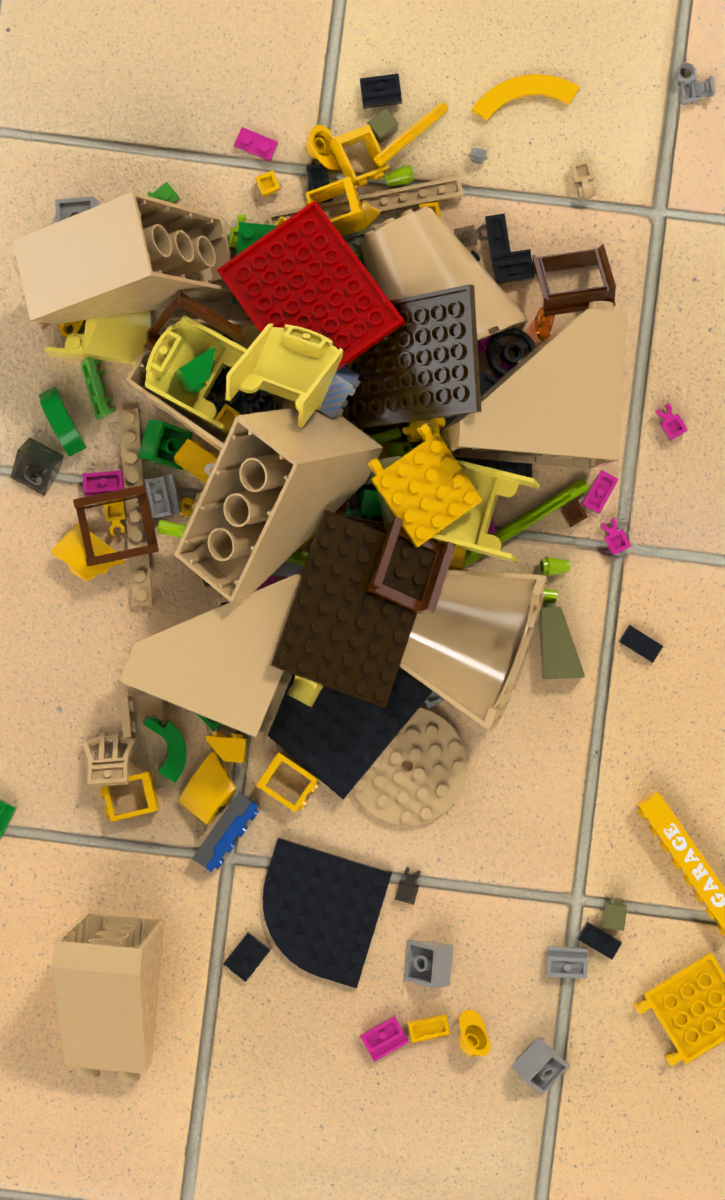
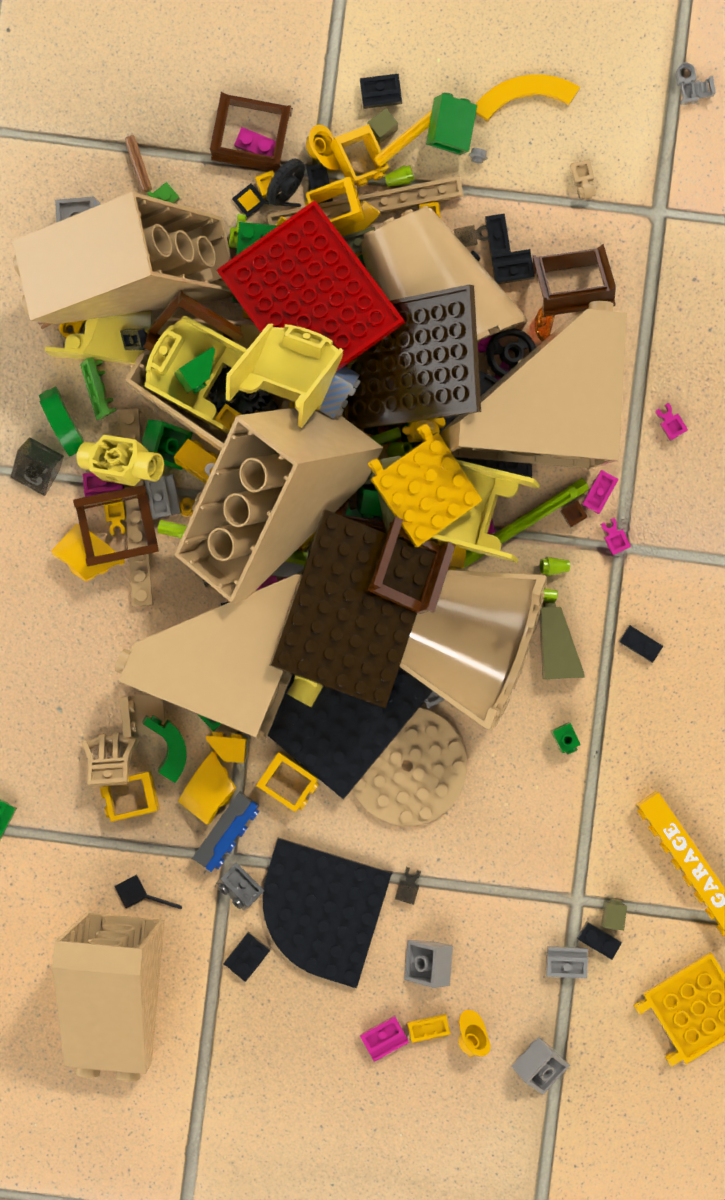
(120, 460): none -> light yellow brick
(132, 891): none -> black piece
(134, 338): none -> black plate
(138, 163): none -> medium nougat axle
(239, 887): none -> dark grey bracket
(244, 158): none -> reddish brown piece
(250, 201): none -> piece
(285, 181): none -> black wheel
(451, 124): none -> green brick
(566, 738): none -> green brick

